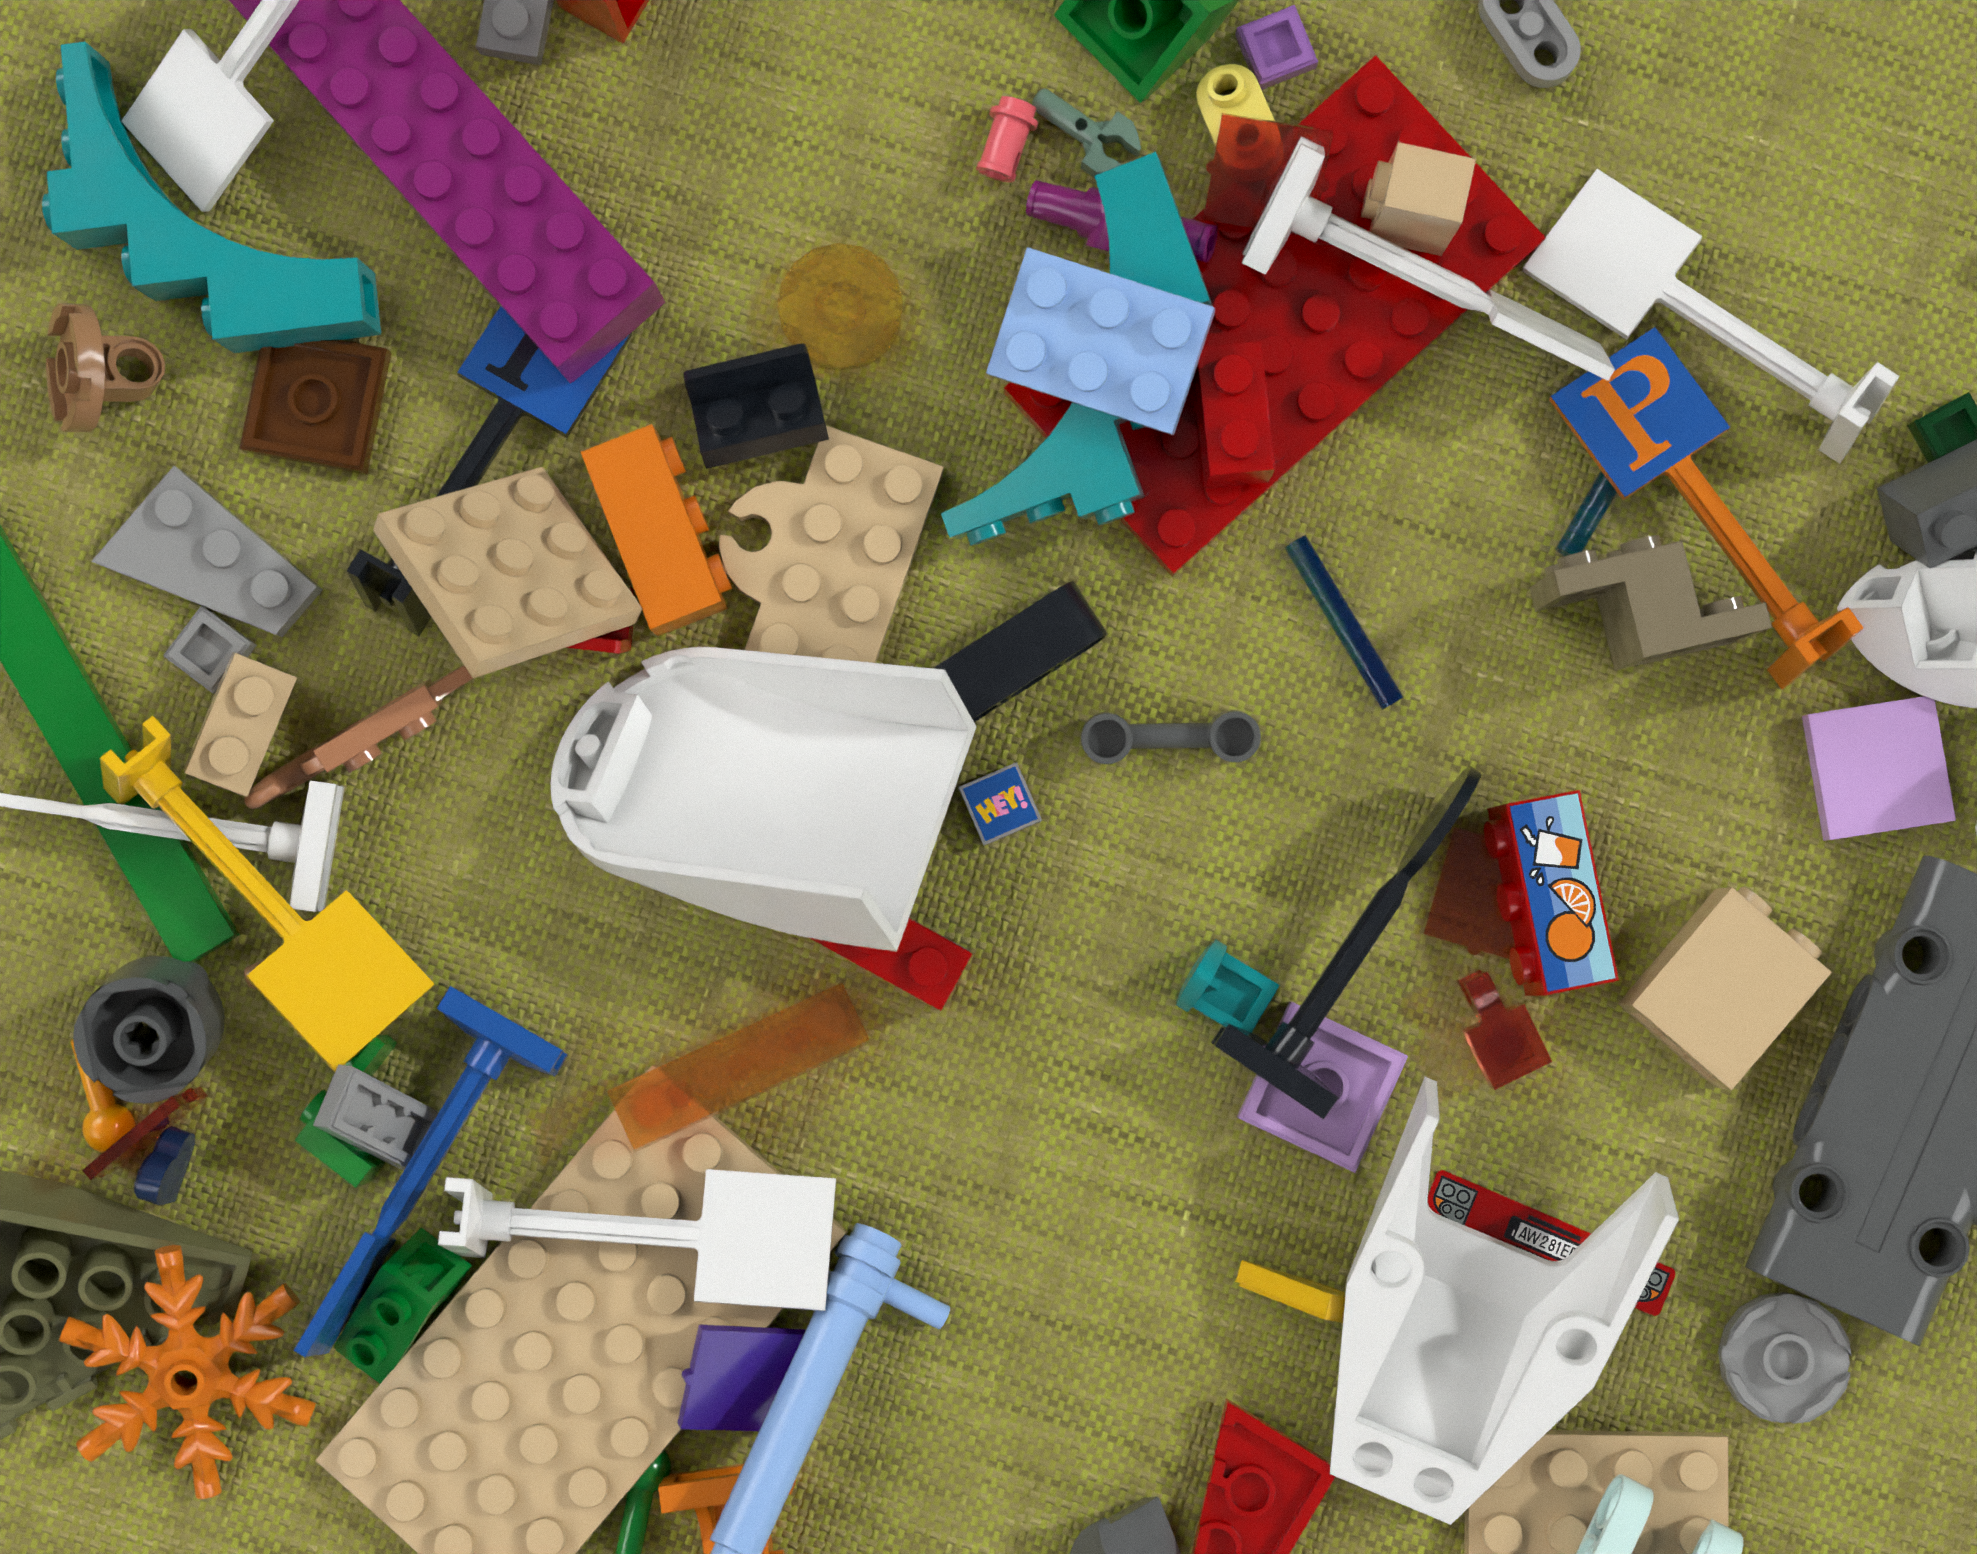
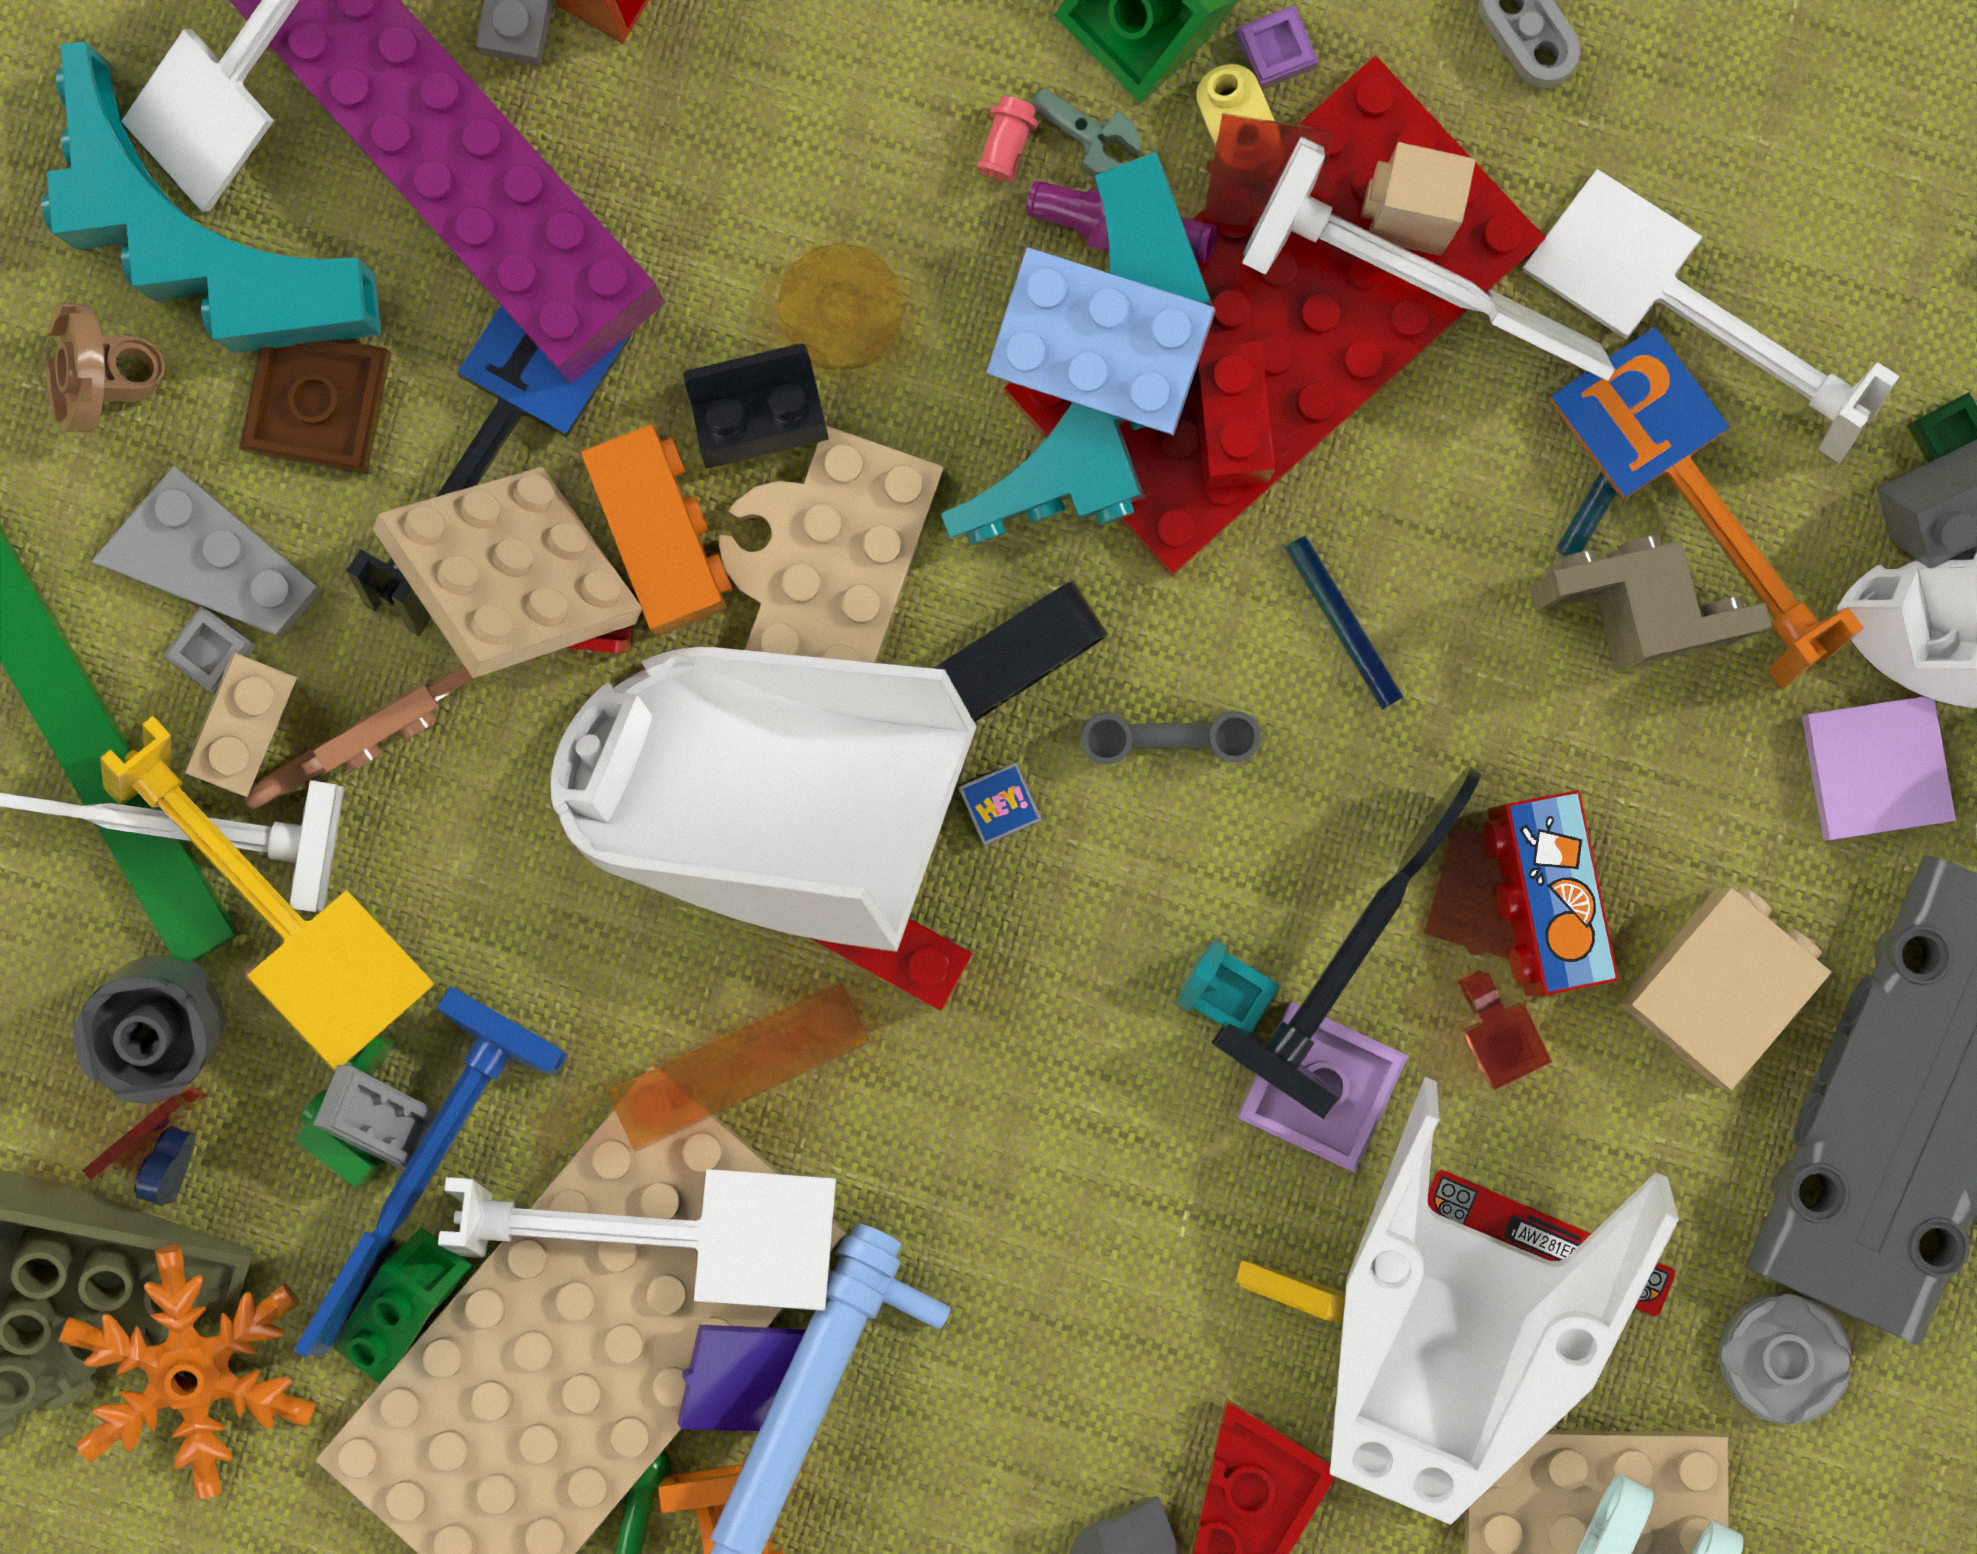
(106, 1119): light orange bar -> none

